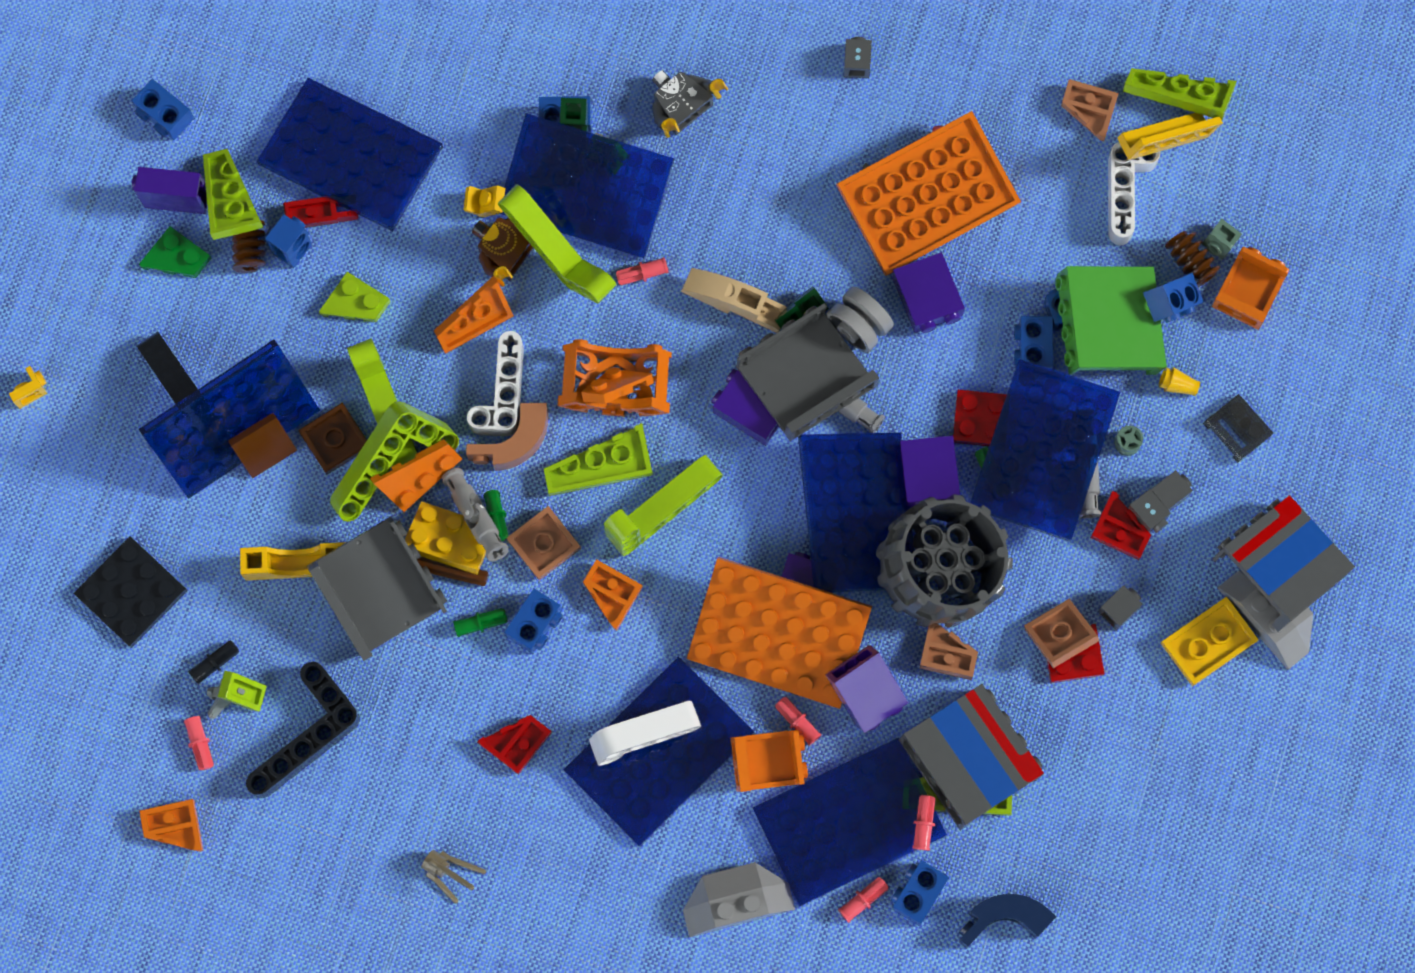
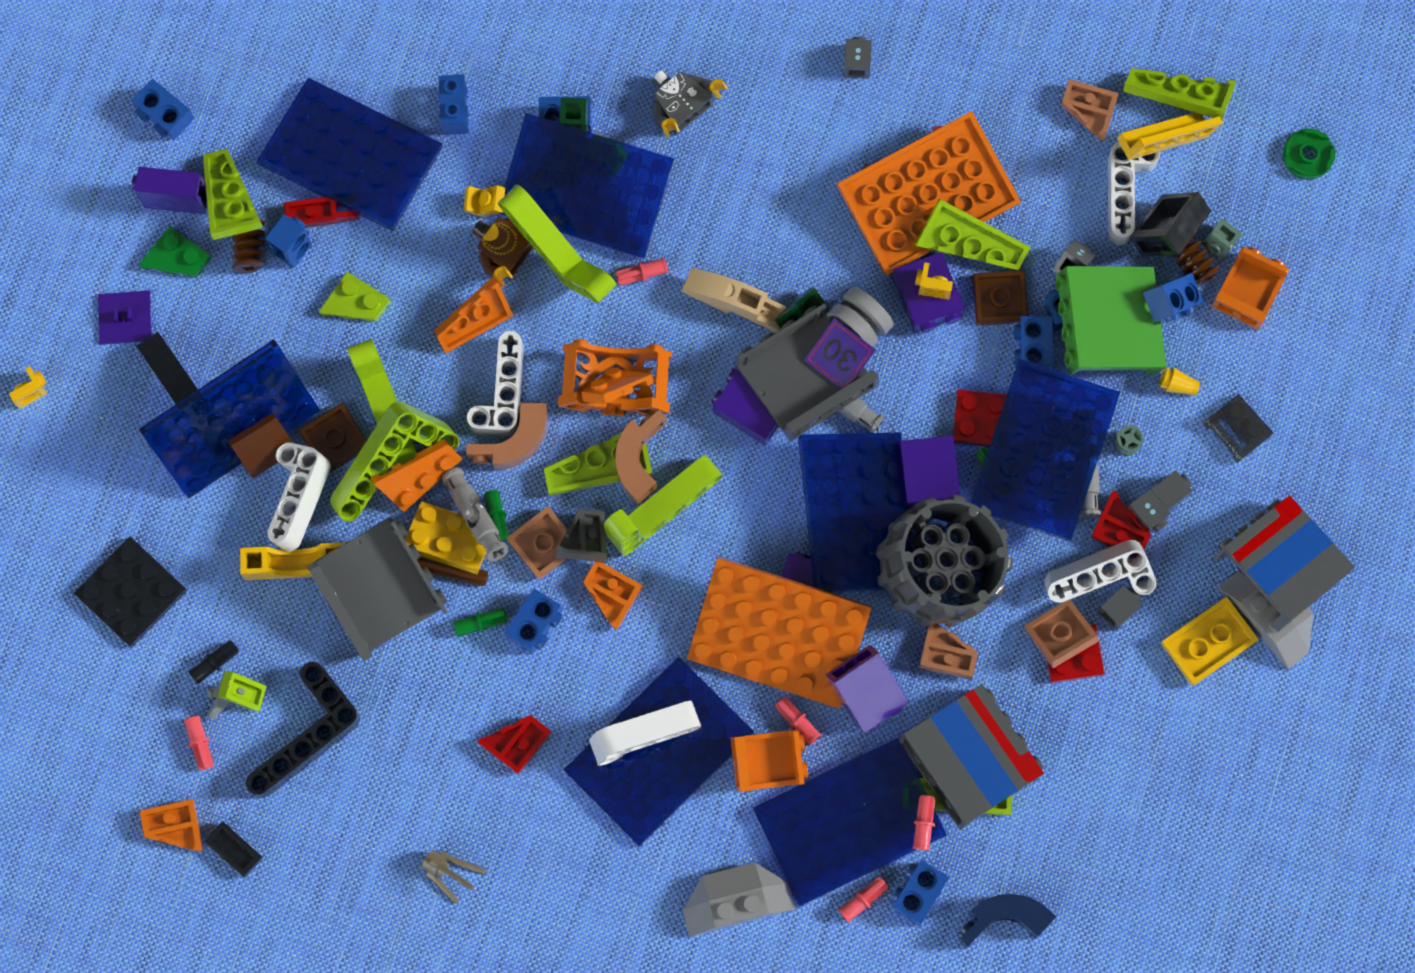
(124, 317): none -> dark purple piece
(233, 849): none -> black plate
(307, 478): none -> white beam
(453, 104): none -> blue brick
(584, 537): none -> dark grey wing
(632, 476): none -> nougat arch
(840, 354): none -> dark purple piece
(934, 287): none -> yellow bracket
(966, 236): none -> lime wing
(999, 297): none -> reddish brown tile
(1075, 255): none -> dark grey brick
(1100, 577): none -> white beam
(1170, 224): none -> black window
(1303, 167): none -> green tile

